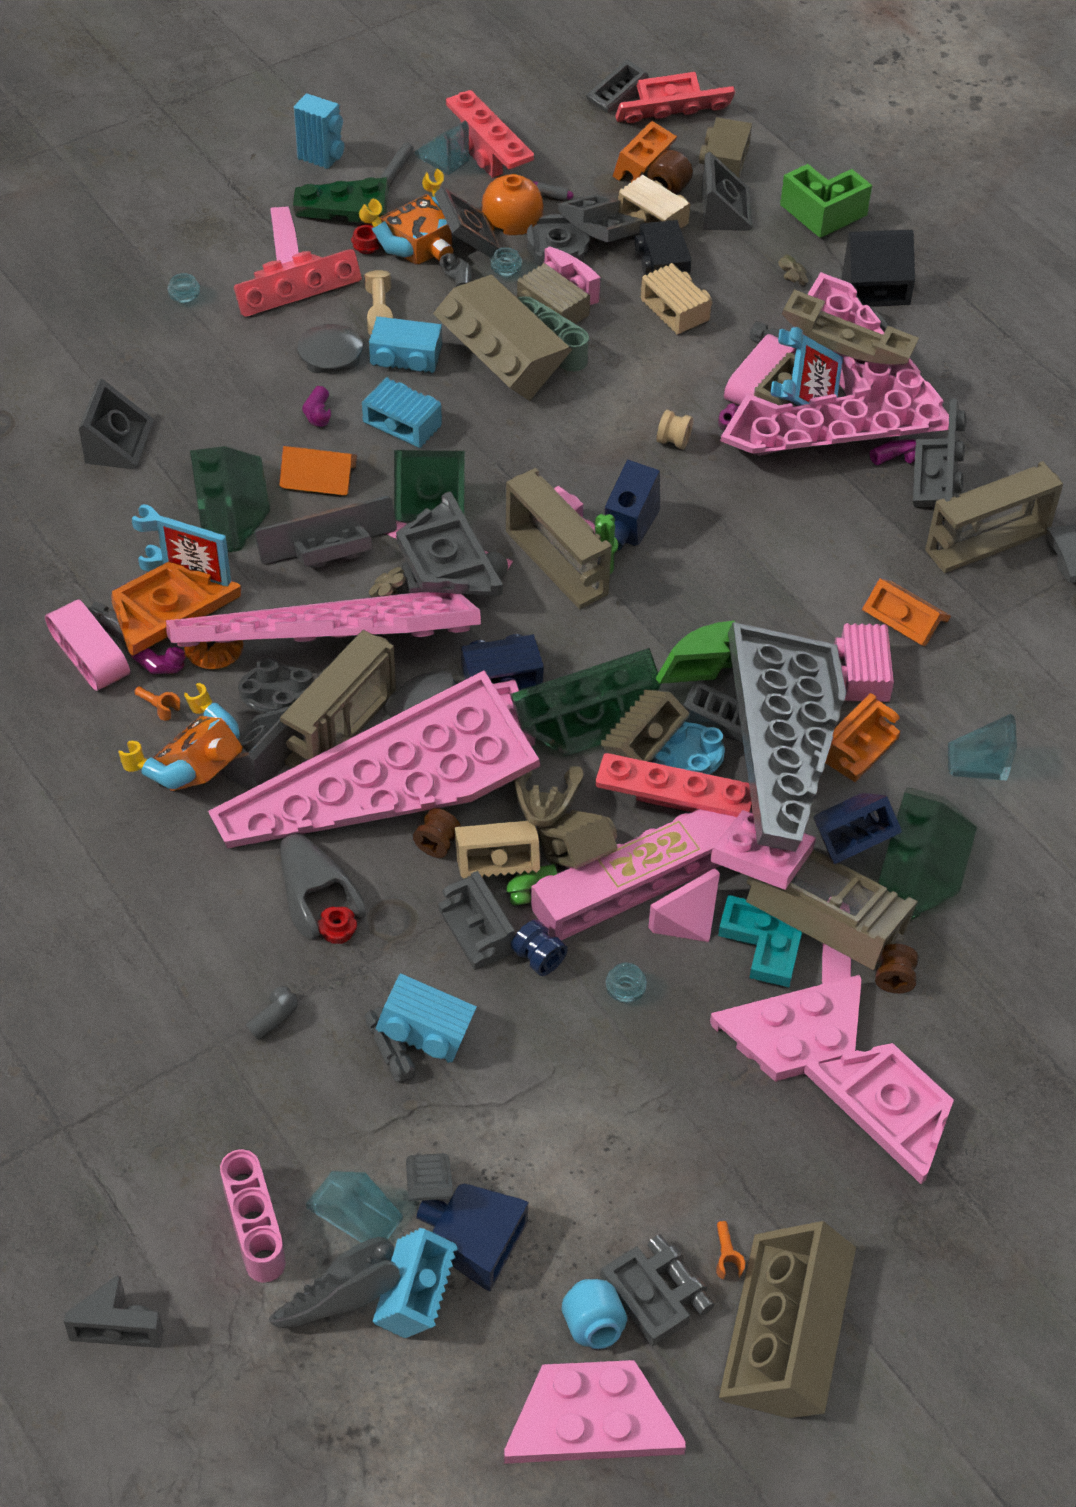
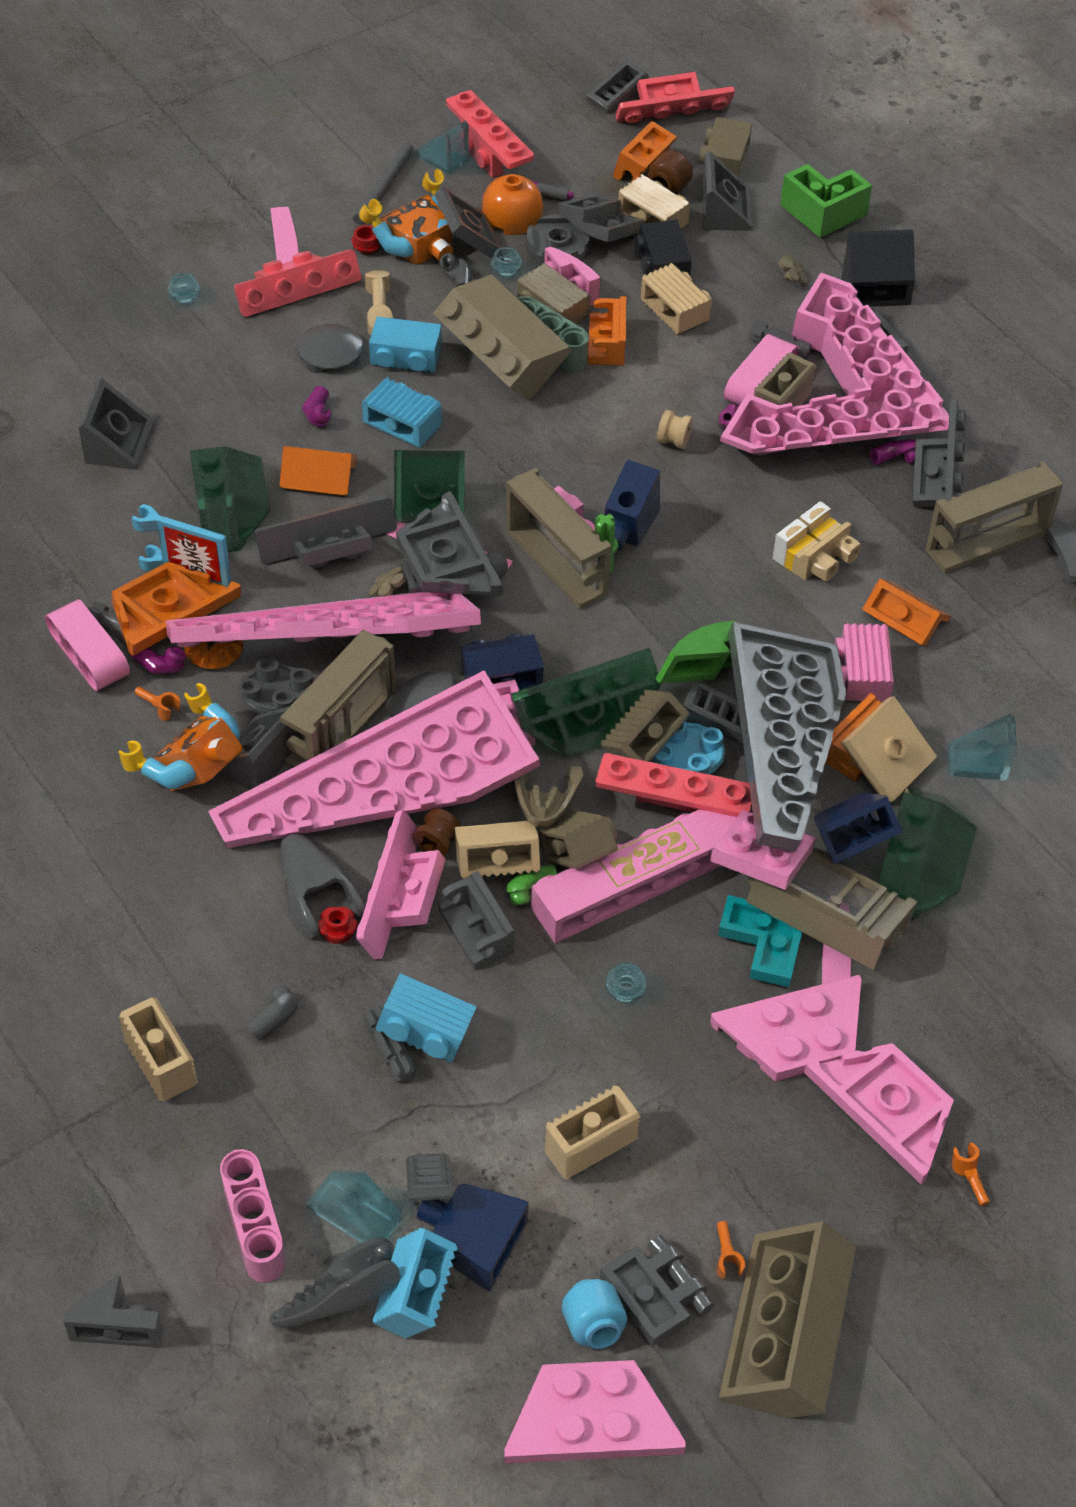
(158, 1049): none -> tan brick
(318, 131): medium azure brick -> none
(340, 198): dark green wing -> none
(401, 887): none -> bright pink bracket
(538, 947): dark blue wheel -> none
(591, 1132): none -> tan brick
(607, 332): none -> orange hinge
(687, 910): bright pink slope -> none
(813, 543): none -> tan hips
(814, 371): flag -> none
(846, 337): dark tan slope -> none
(889, 749): none -> tan plate
(897, 969): reddish brown wheel -> none
(968, 1168): none -> orange hand

